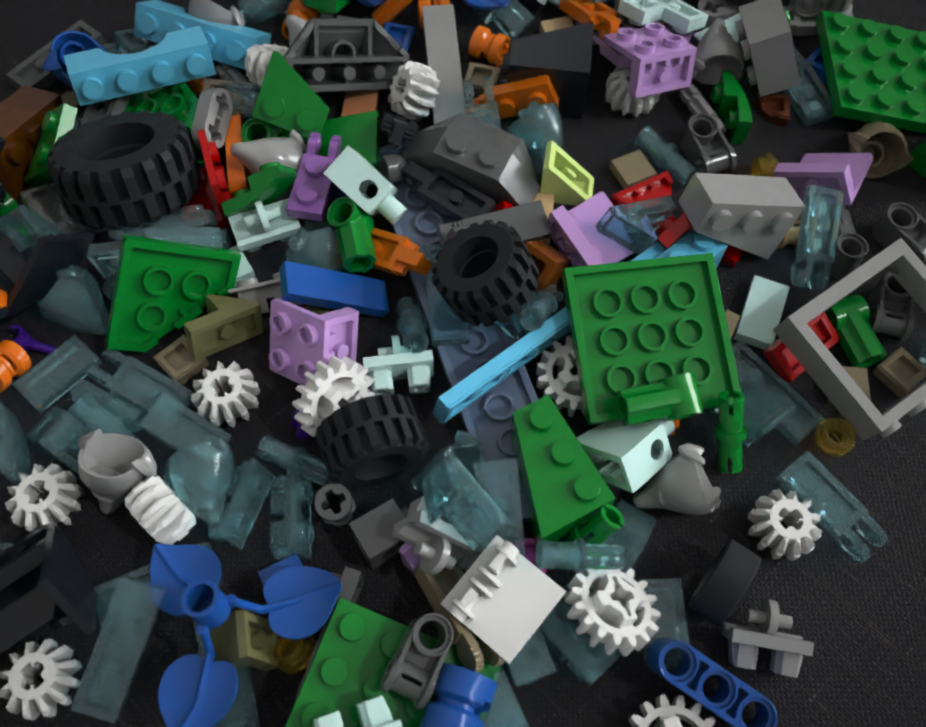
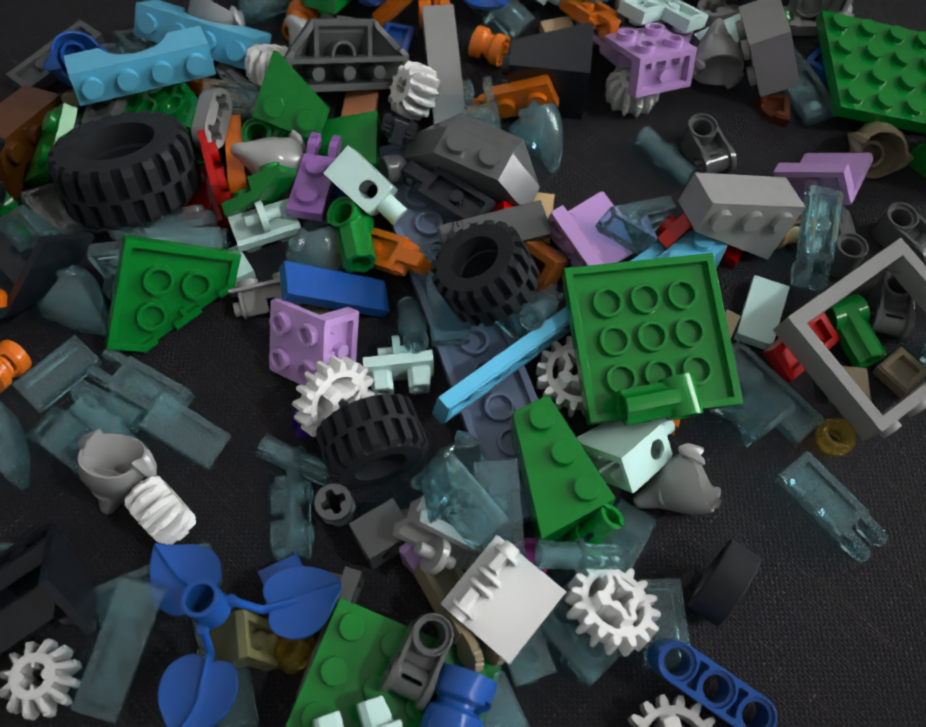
(27, 342): dark purple hand -> none
(51, 483): white gear -> none
(178, 362): dark tan tile -> none
(202, 477): clear light blue hat -> none
(219, 383): white gear -> none
(226, 324): olive slope -> none
(248, 493): clear light blue hinge -> none
(476, 74): dark tan tile -> none
(565, 177): yellowish green slope -> none
(631, 169): dark tan tile -> none
(652, 188): red tile -> none
(698, 104): light grey axle -> none
(730, 431): green pin -> none
(733, 106): green slope -> none
(764, 165): clear yellow plate -> none
(786, 648): light grey hips -> none
(801, 525): white gear -> none

